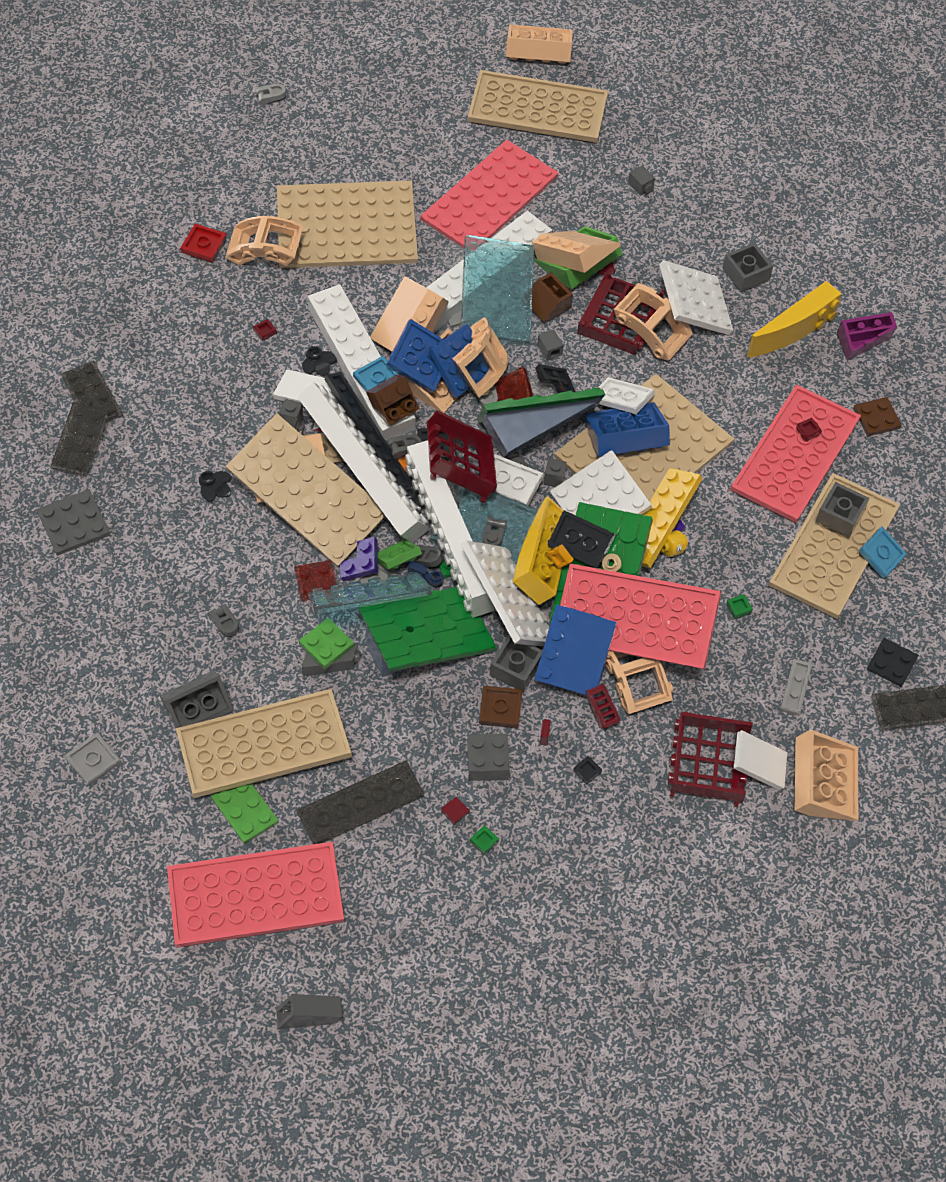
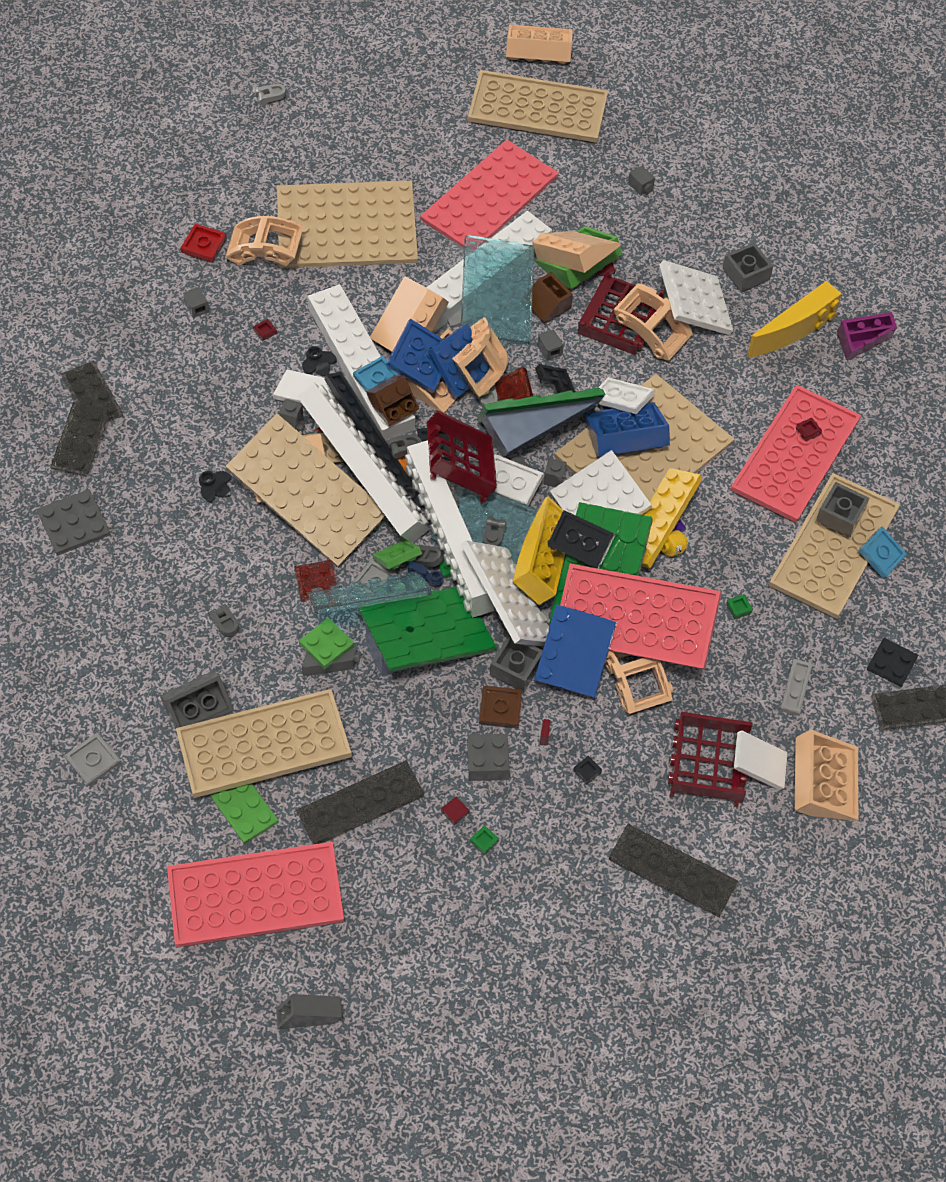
(196, 302): none -> dark grey brick
(365, 562): plate -> none
(560, 556): light orange tile -> none
(608, 703): dark red slope -> none
(617, 562): tan plate -> none
(673, 870): none -> clear smoke plate
(877, 416): reddish brown plate -> none

